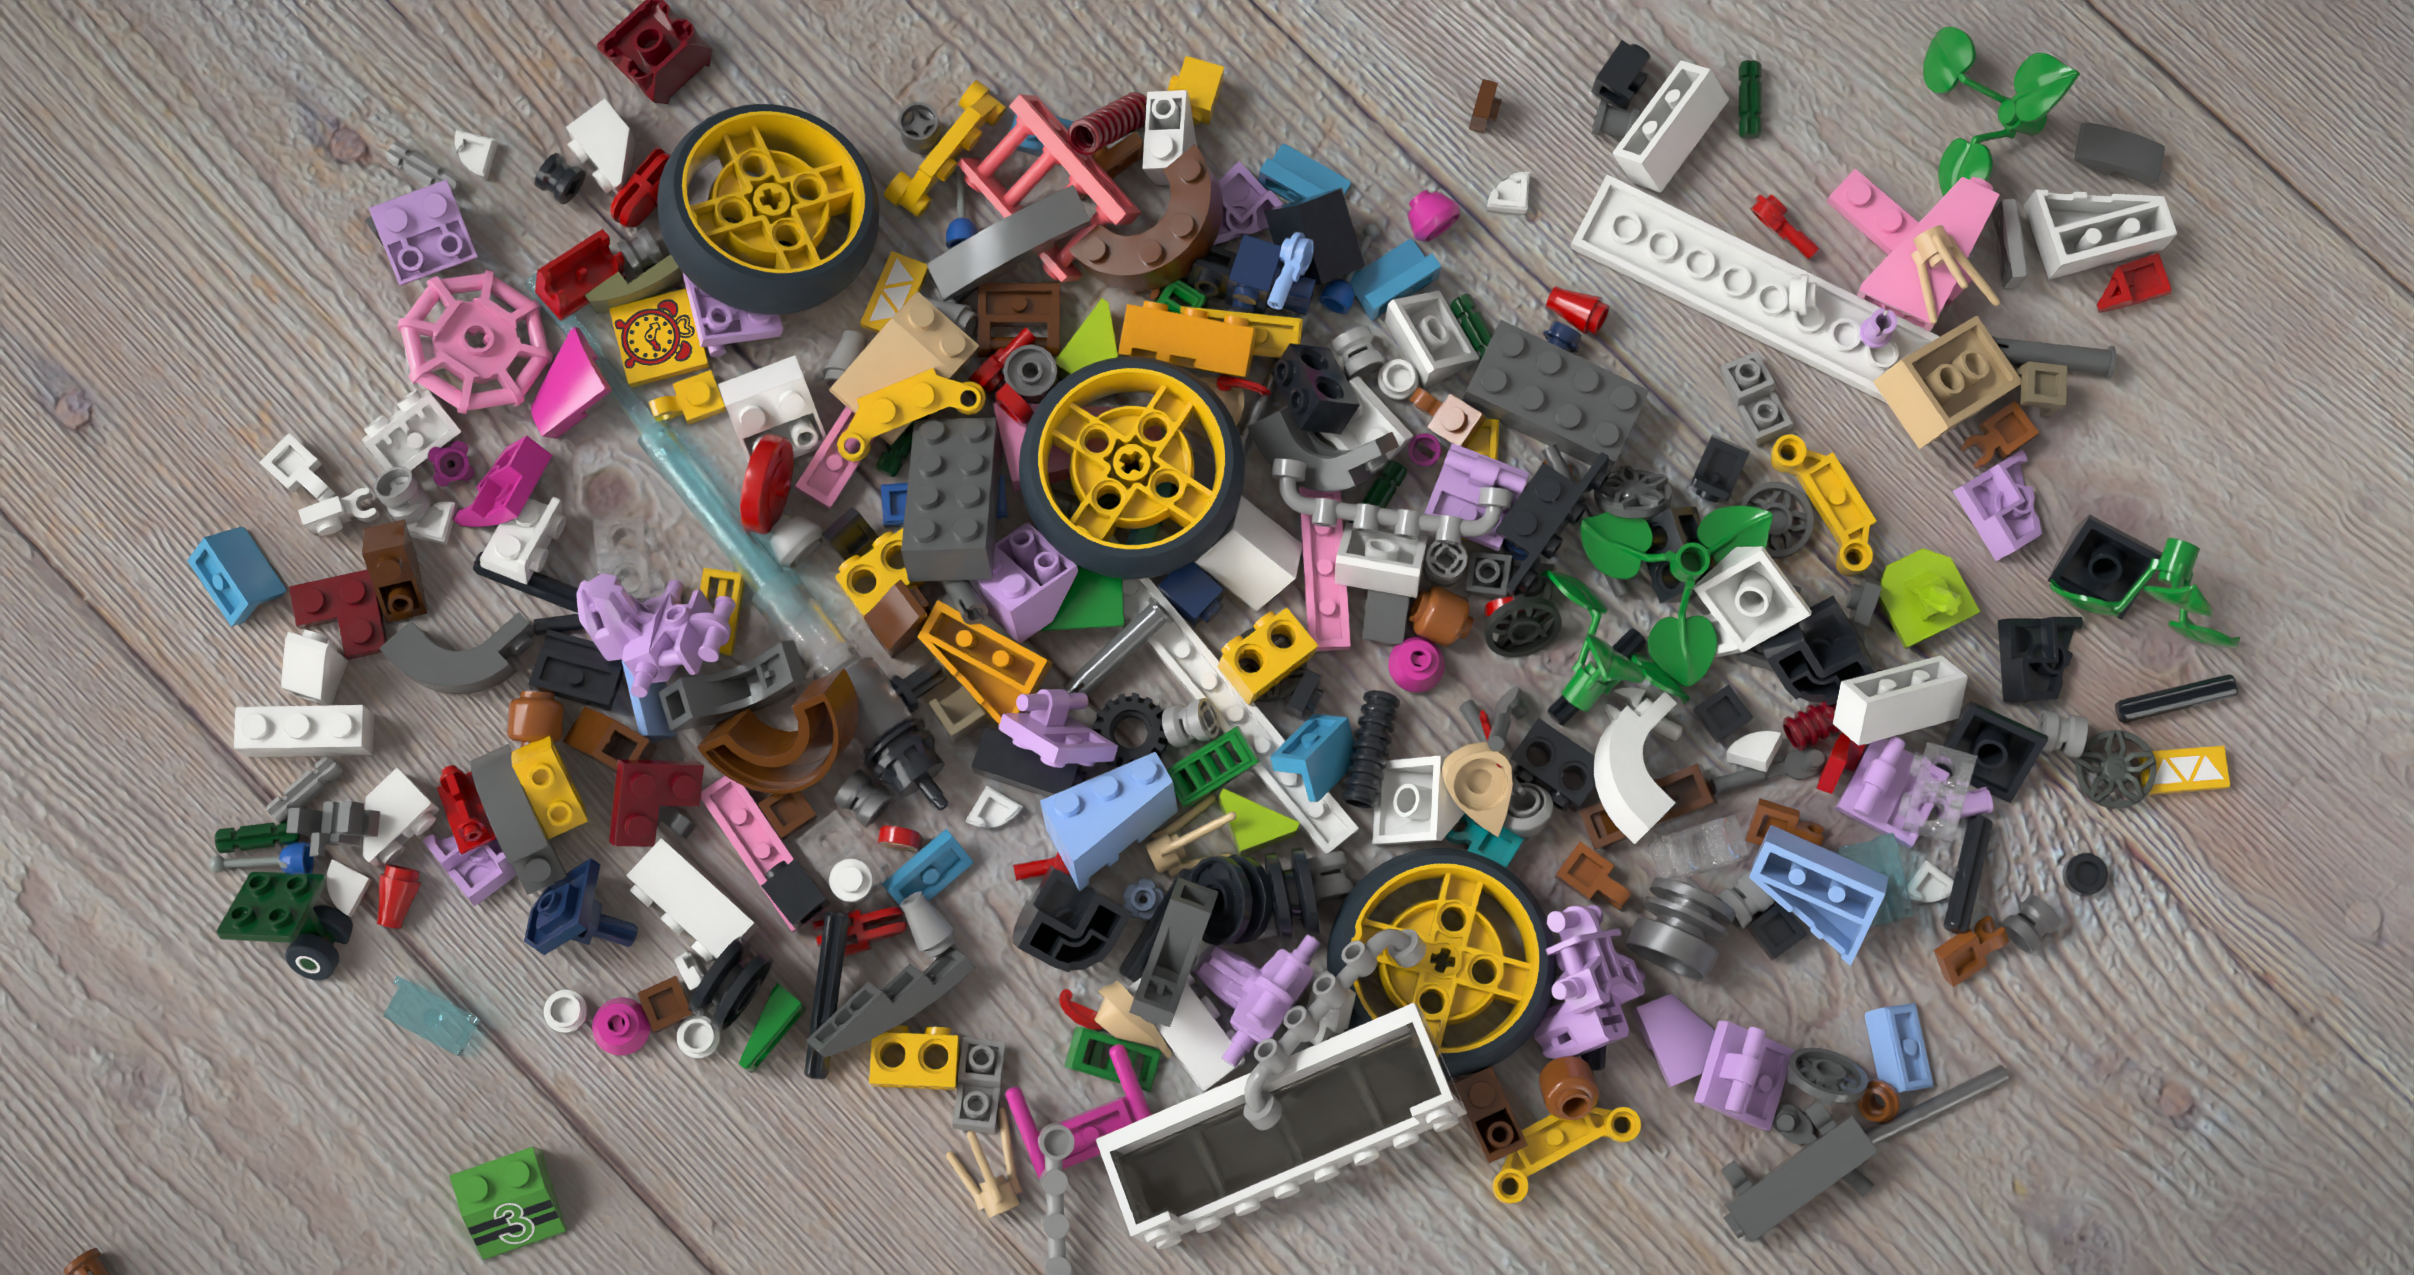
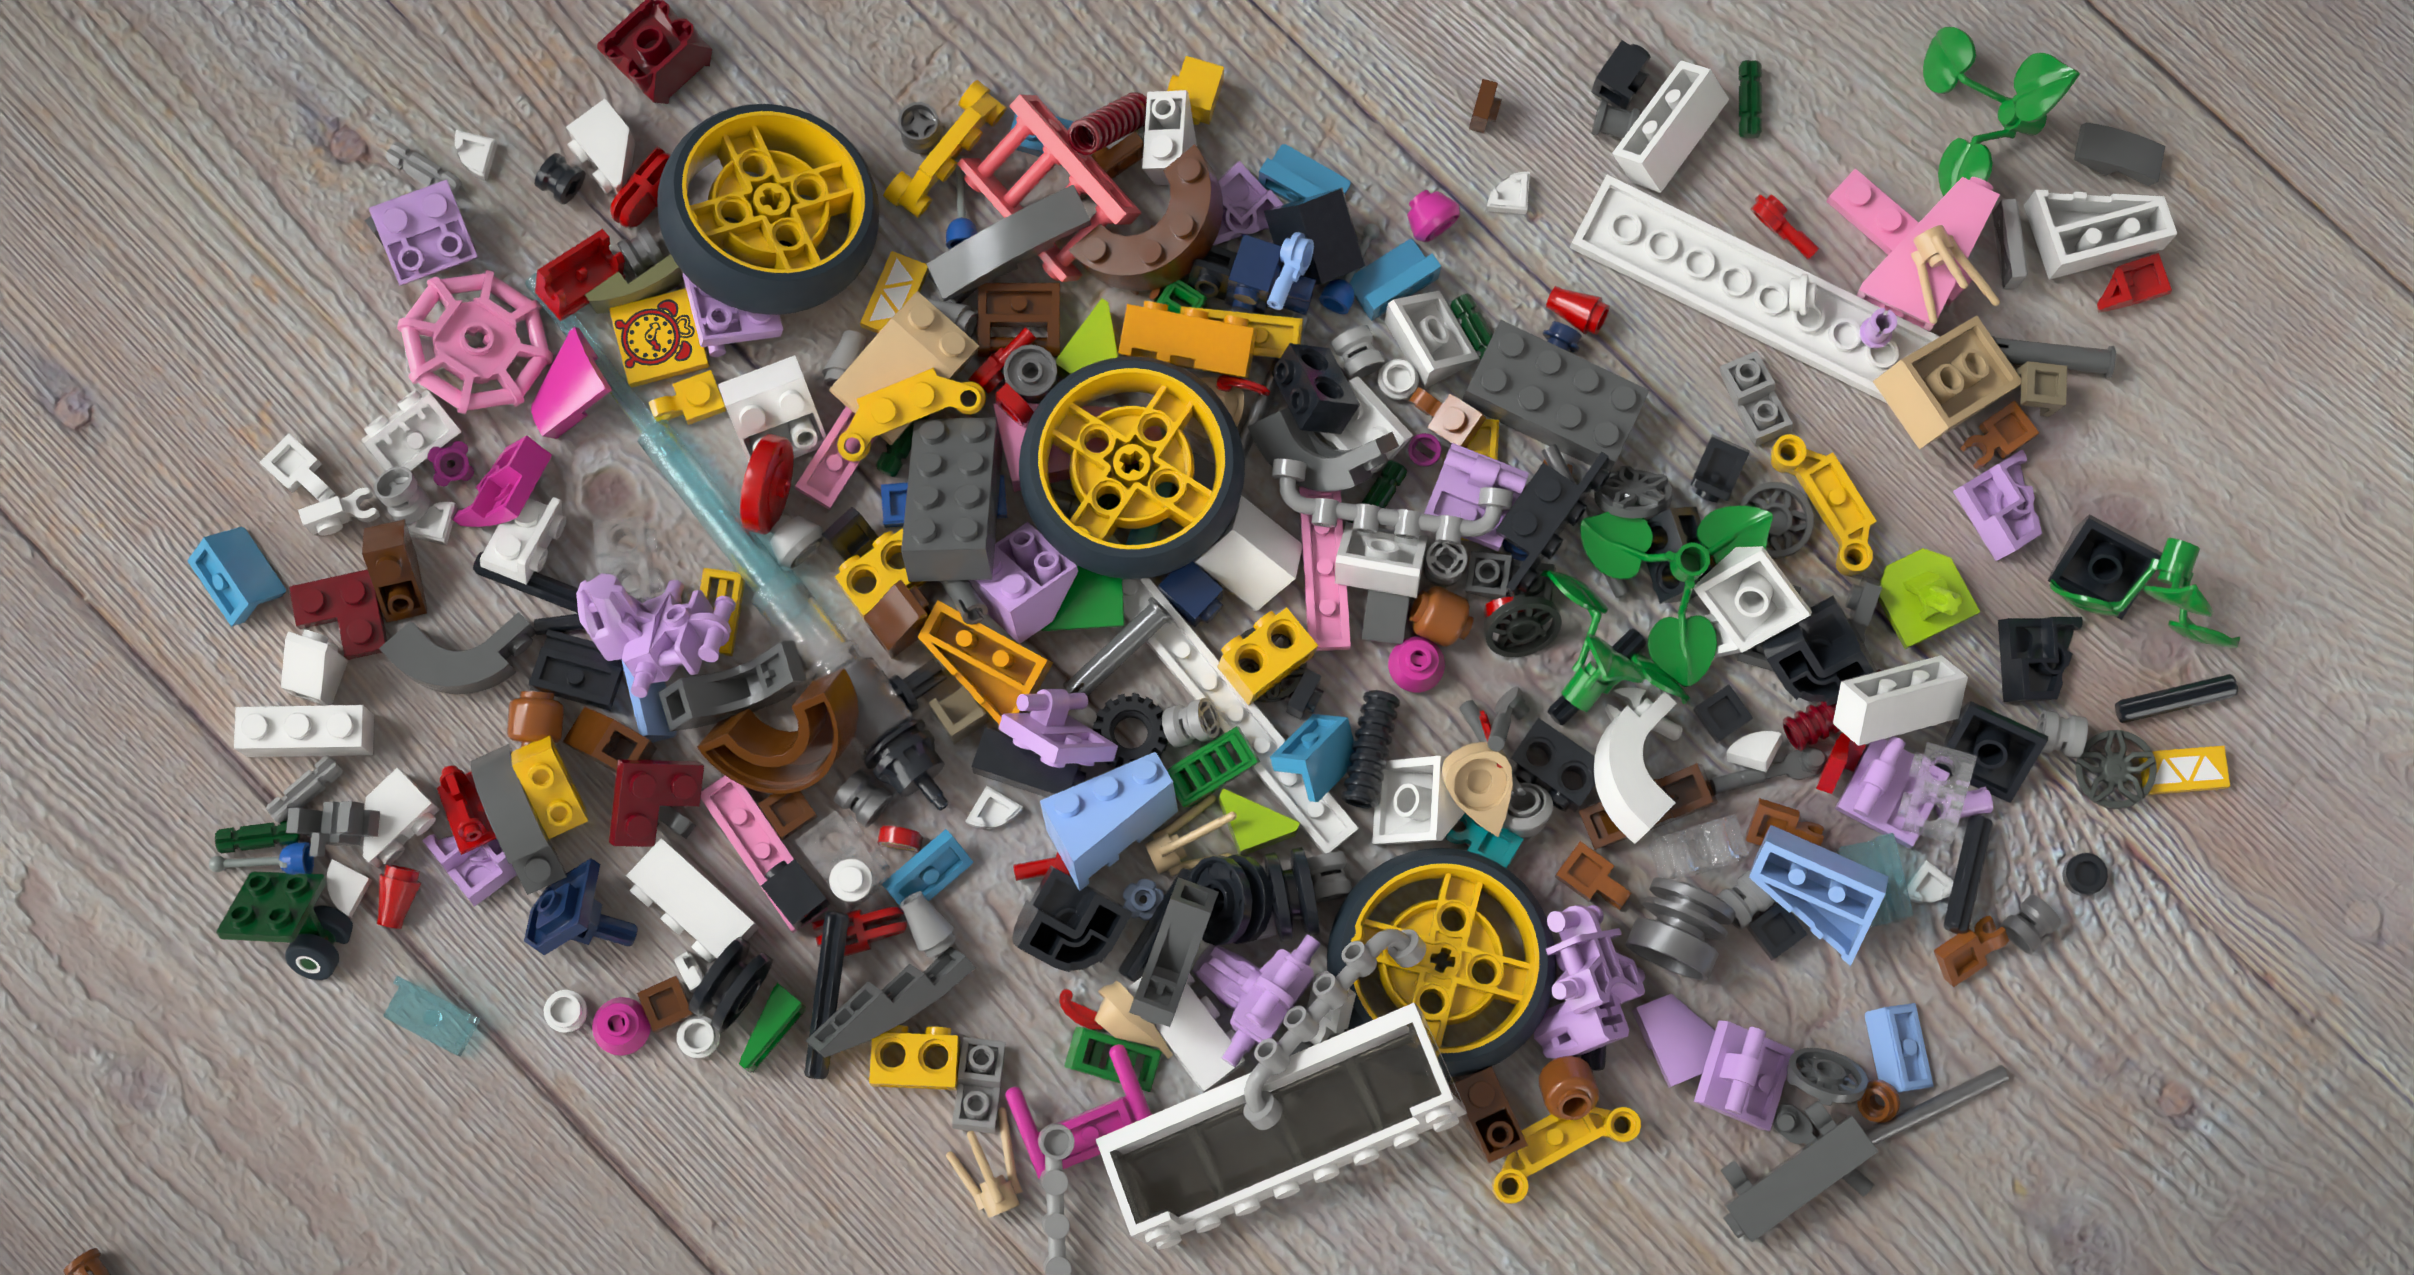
(508, 1202): bright green slope -> none

